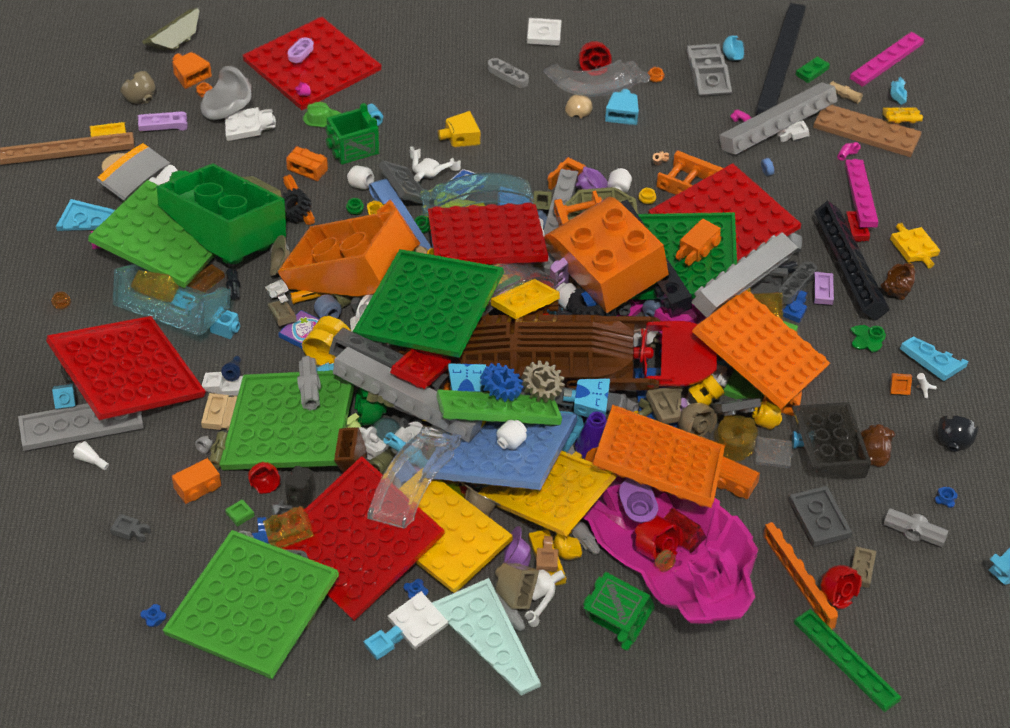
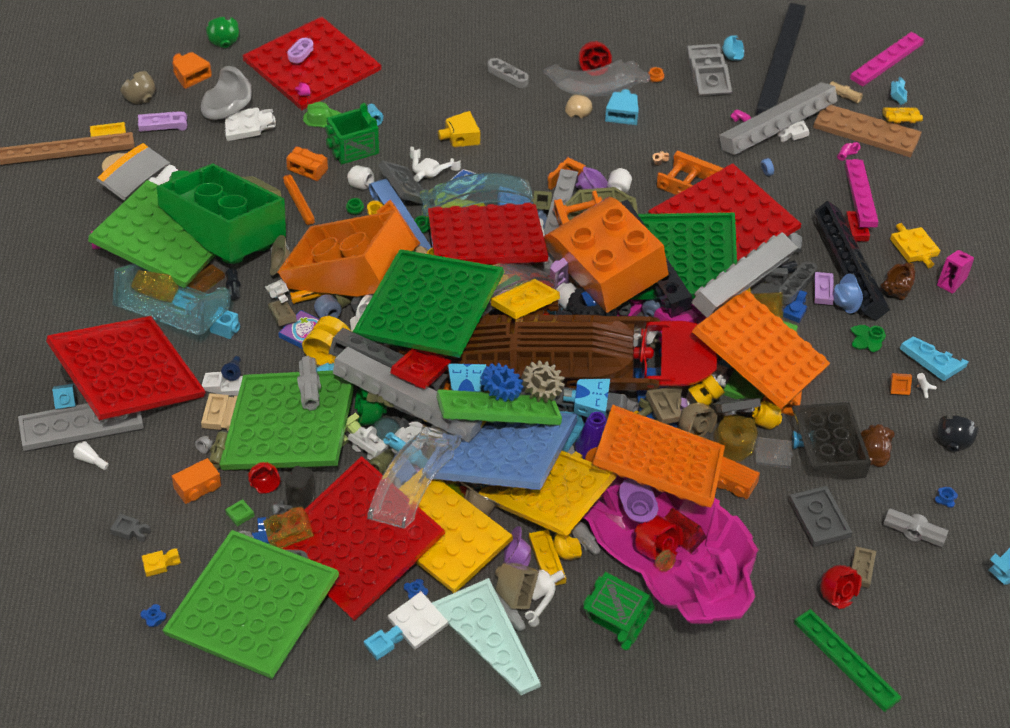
(60, 300): clear orange plate -> none
(82, 216): medium azure wing -> none
(157, 562): none -> yellow plate
(175, 32): wedge -> none
(202, 88): orange plate -> none
(222, 32): none -> green cylinder
(300, 209): black tyre -> none
(345, 453): reddish brown torso -> none
(511, 434): white head -> none
(544, 31): white plate -> none
(547, 557): medium nougat plate -> none
(647, 196): yellow plate -> none
(698, 242): orange hinge -> none
(797, 571): orange plate -> none
(812, 69): green plate -> none
(848, 294): none -> medium blue piece
(958, 265): none -> dark pink torso

